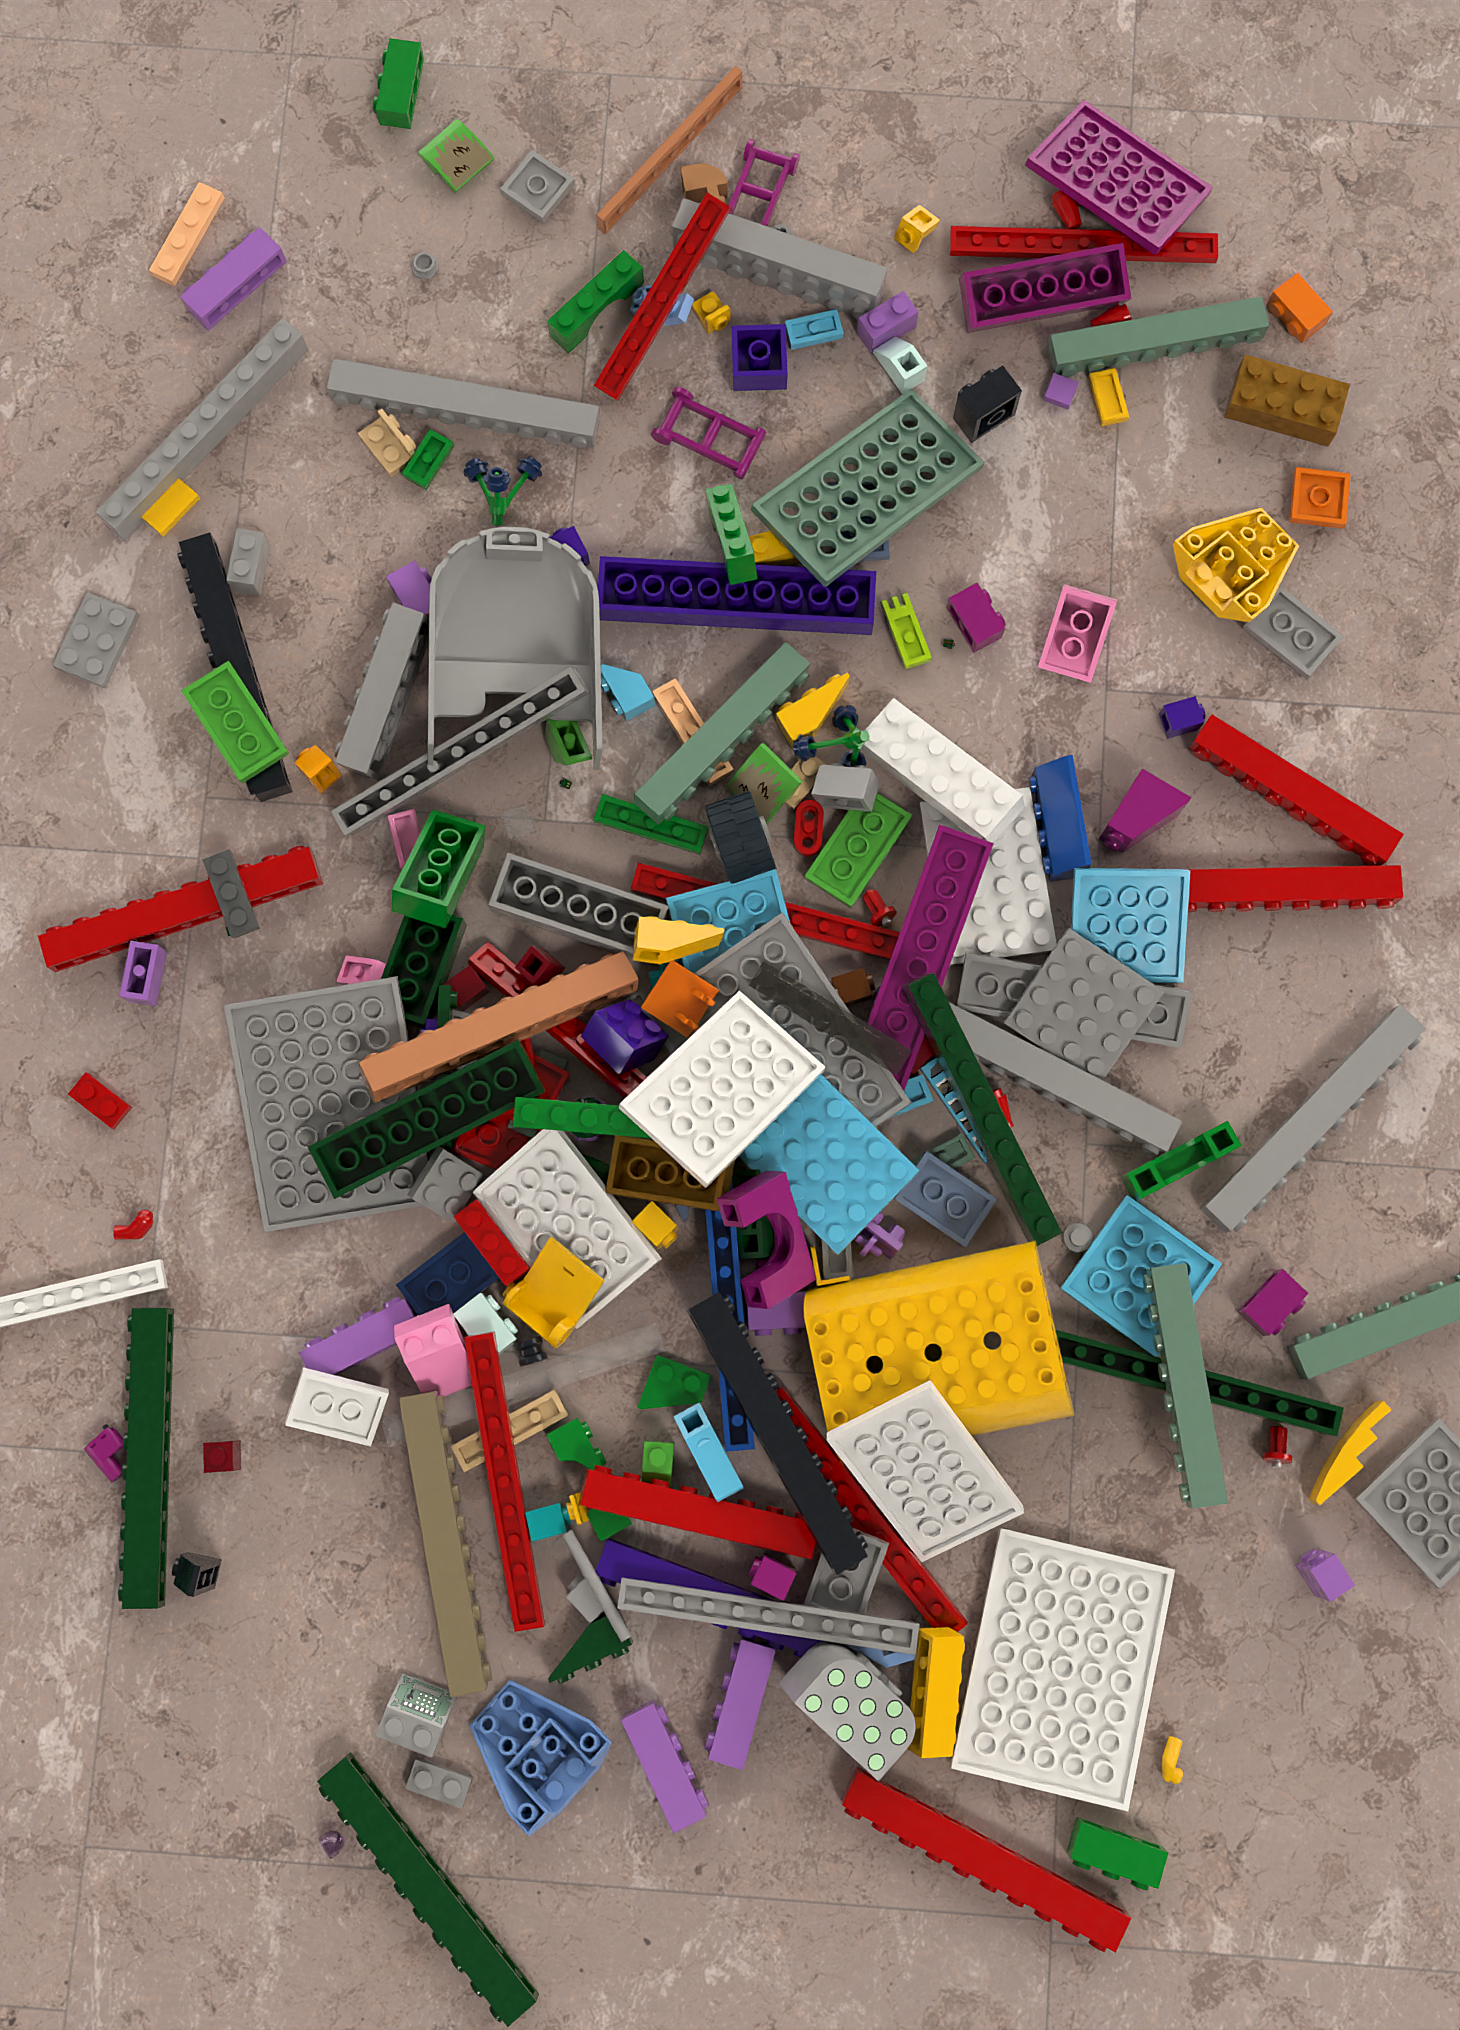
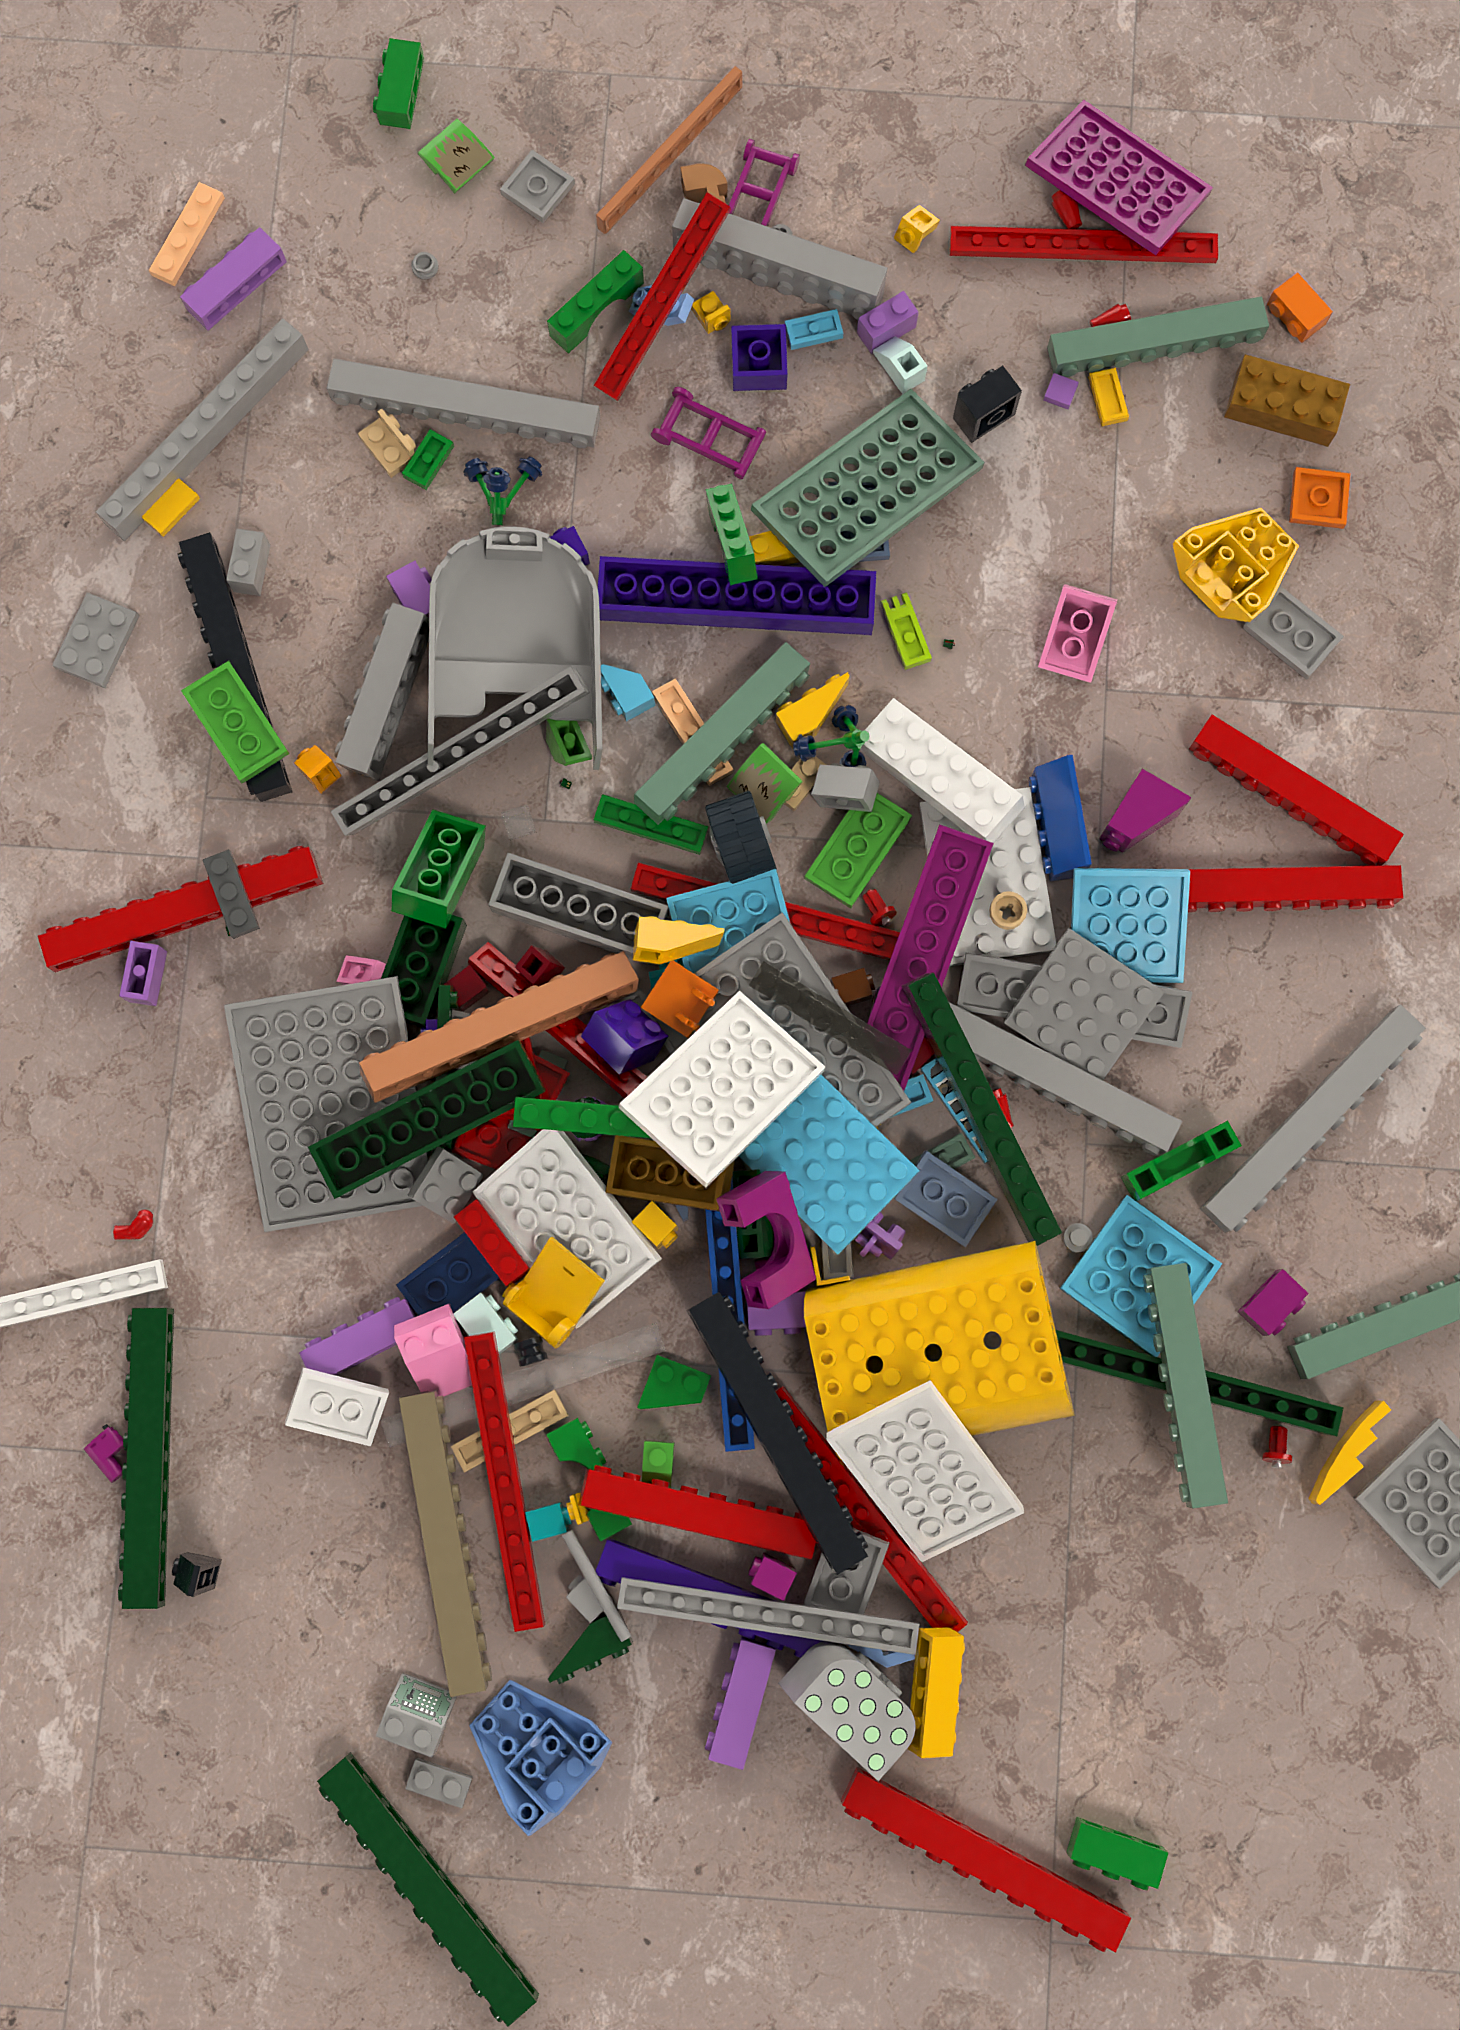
(100, 1100): red plate -> none
(222, 1456): dark red brick -> none
(332, 1843): clear purple hinge -> none
(405, 833): bright pink tile -> none
(664, 1766): medium lavender brick -> none
(708, 1452): medium azure slope -> none
(808, 829): red plate -> none
(976, 617): magenta brick -> none
(1008, 900): none -> tan piece
(1045, 288): magenta brick -> none
(1063, 1669): white plate -> none
(1169, 1760): yellow arm -> none
(1182, 717): dark purple brick -> none
(1324, 1574): medium lavender brick -> none

